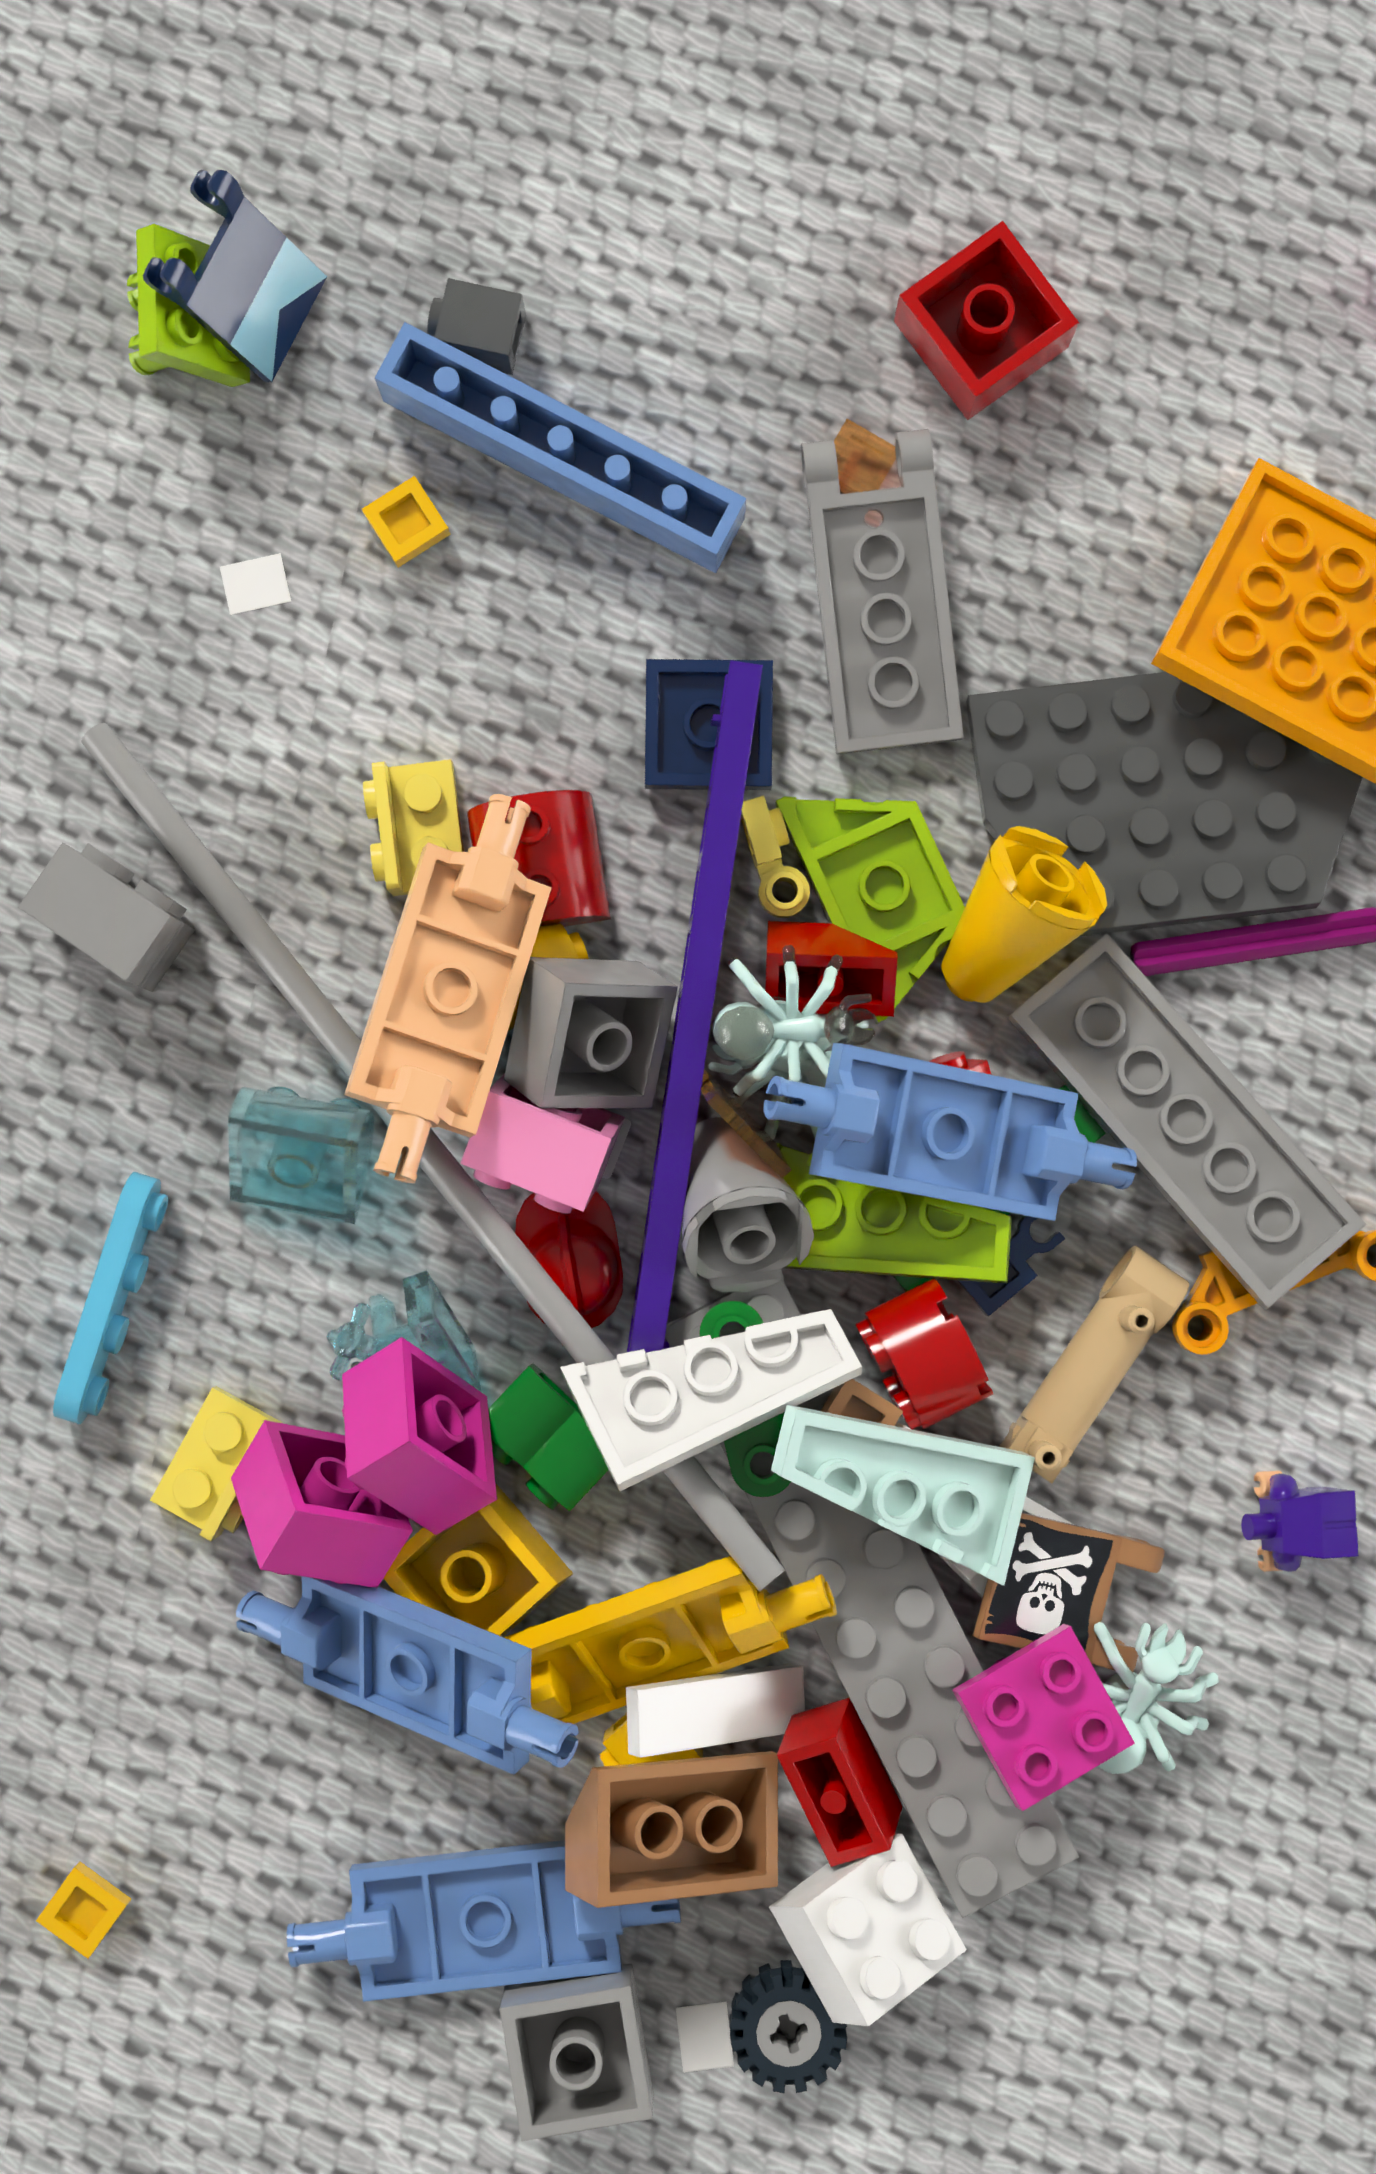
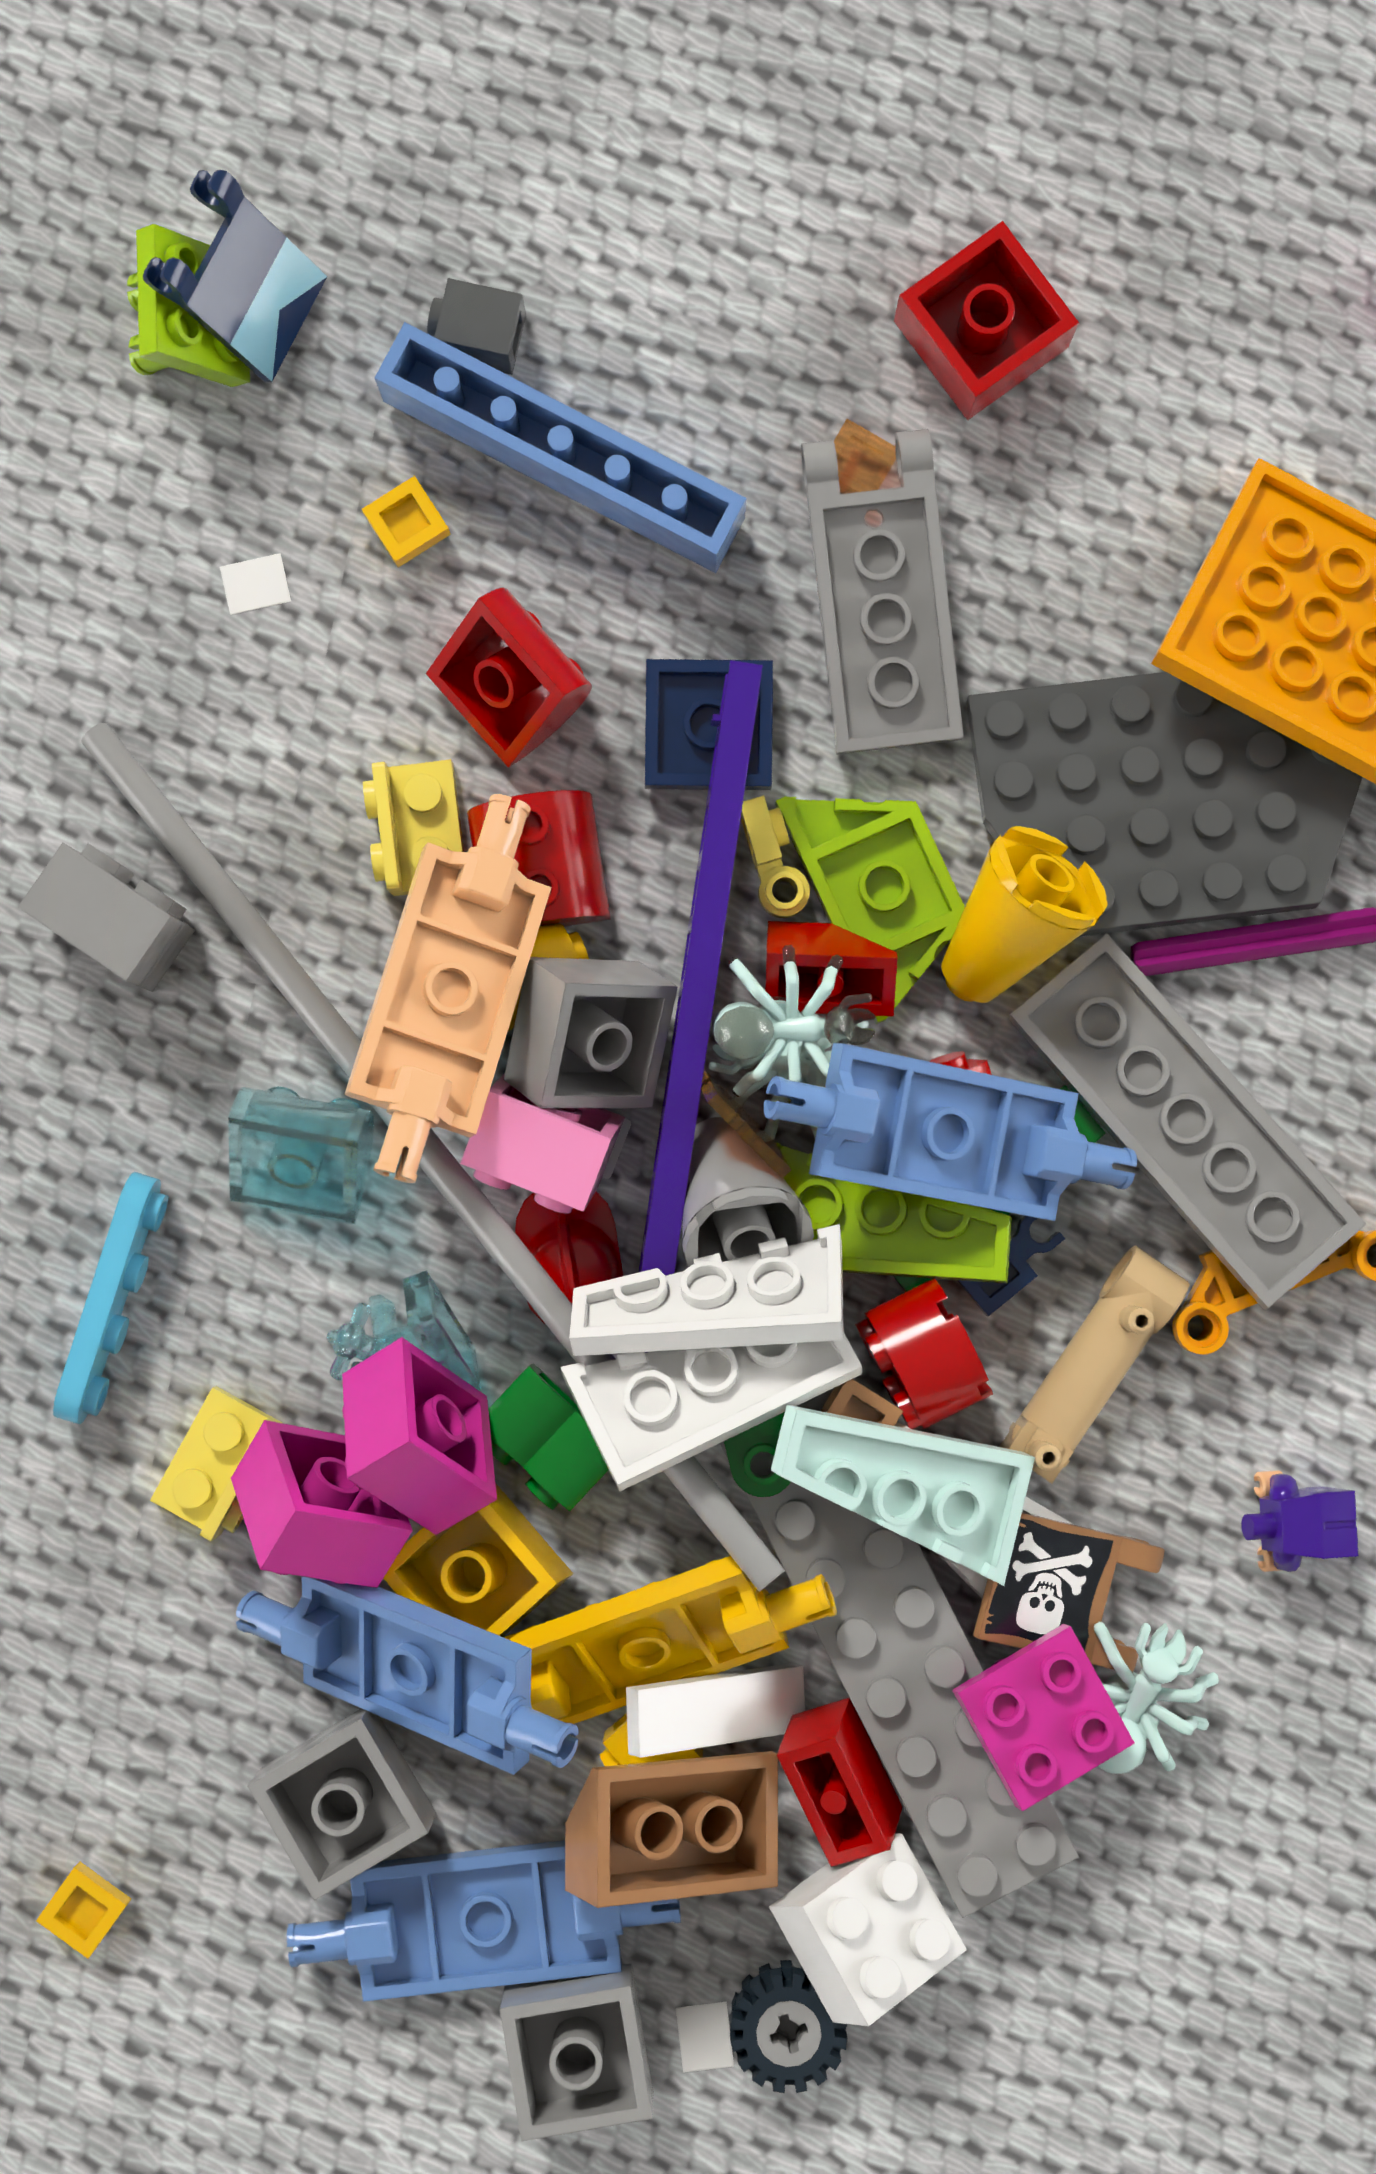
(342, 1801): none -> light grey brick
(508, 676): none -> red brick
(746, 1301): none -> white wing

